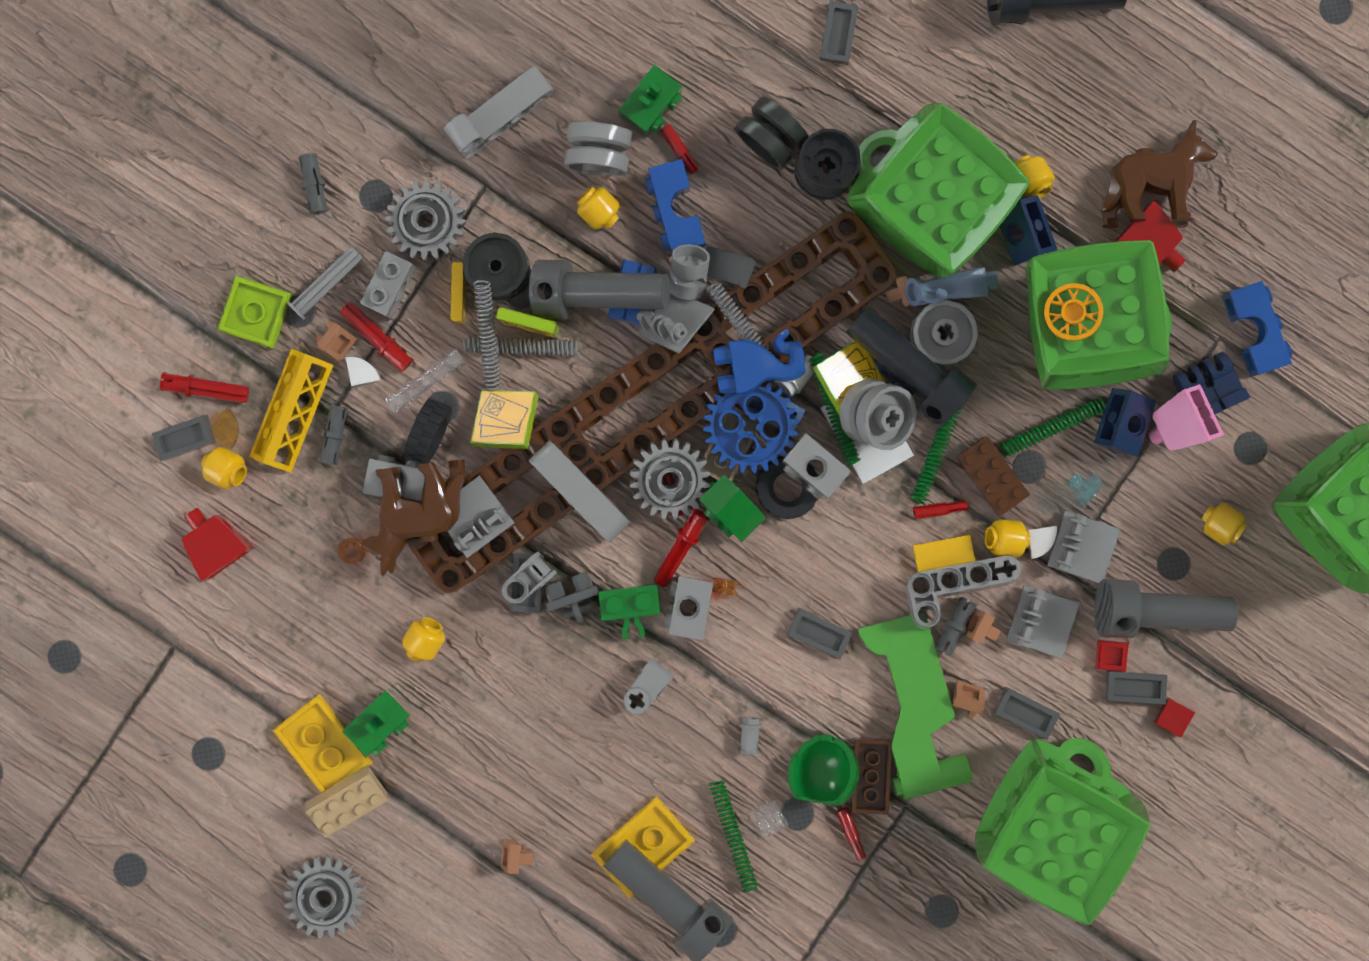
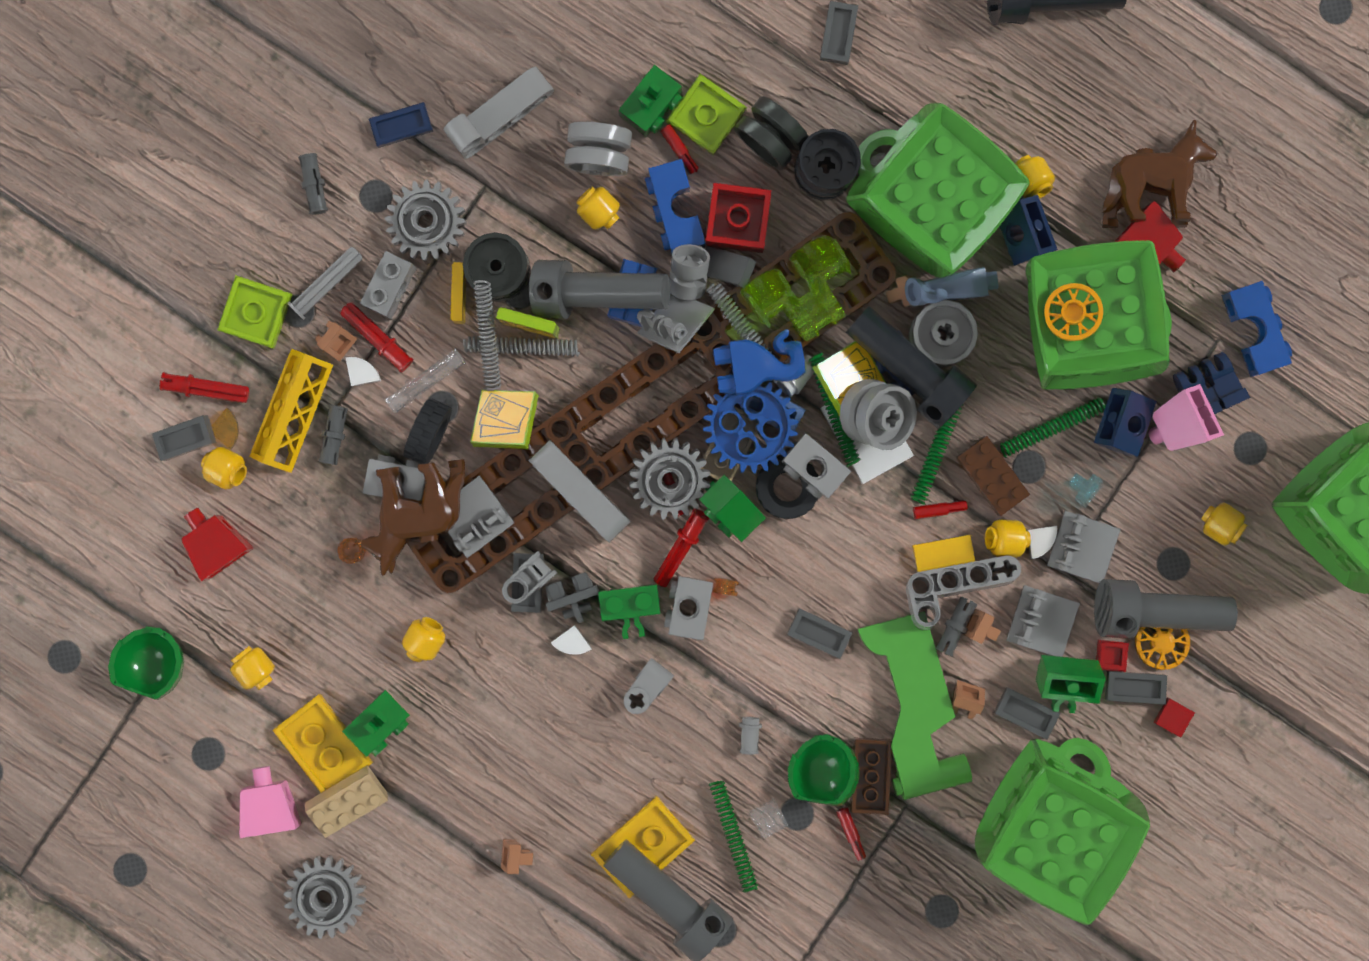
(147, 663): none -> green cylinder
(252, 668): none -> yellow head
(267, 806): none -> bright pink torso
(401, 125): none -> dark blue tile
(571, 642): none -> white tile
(706, 114): none -> lime tile
(738, 217): none -> red brick
(816, 264): none -> clear neon green piece
(1069, 680): none -> green brick
(1162, 643): none -> light orange wheel

